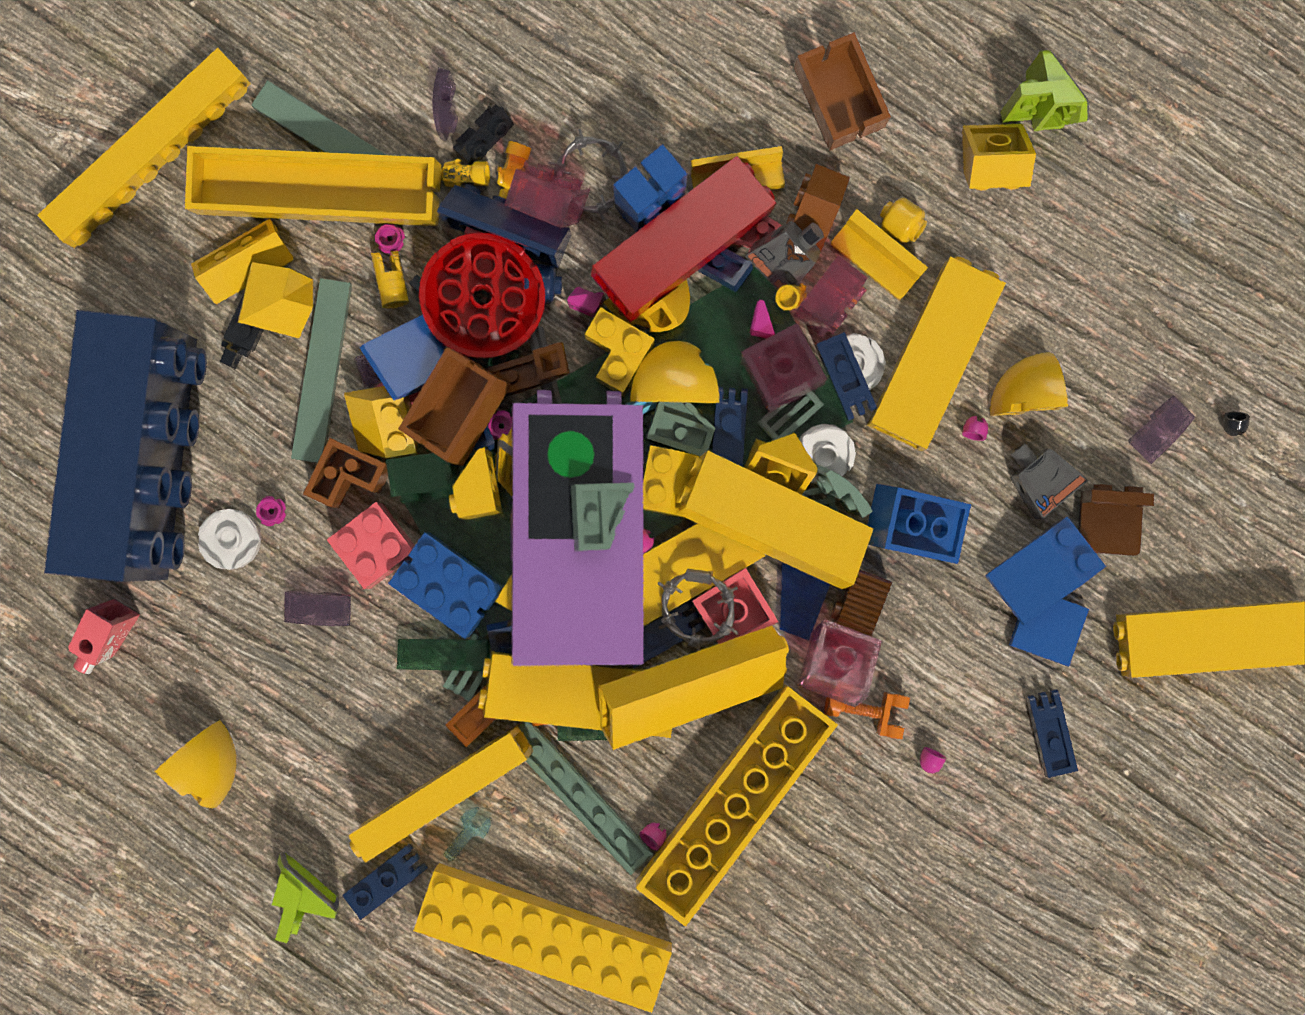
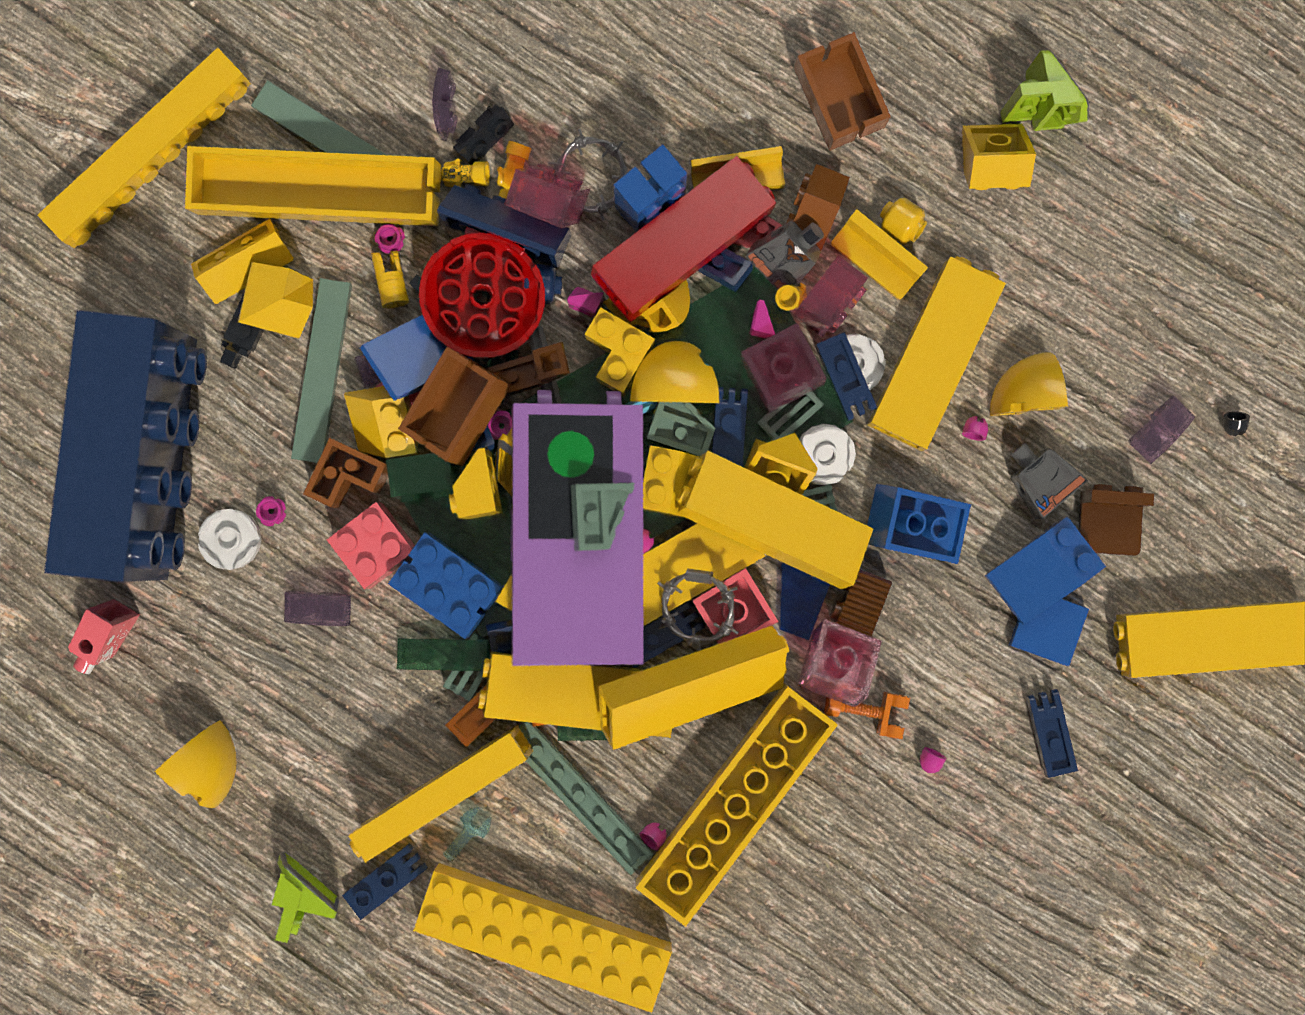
(841, 488): sand green slope -> none

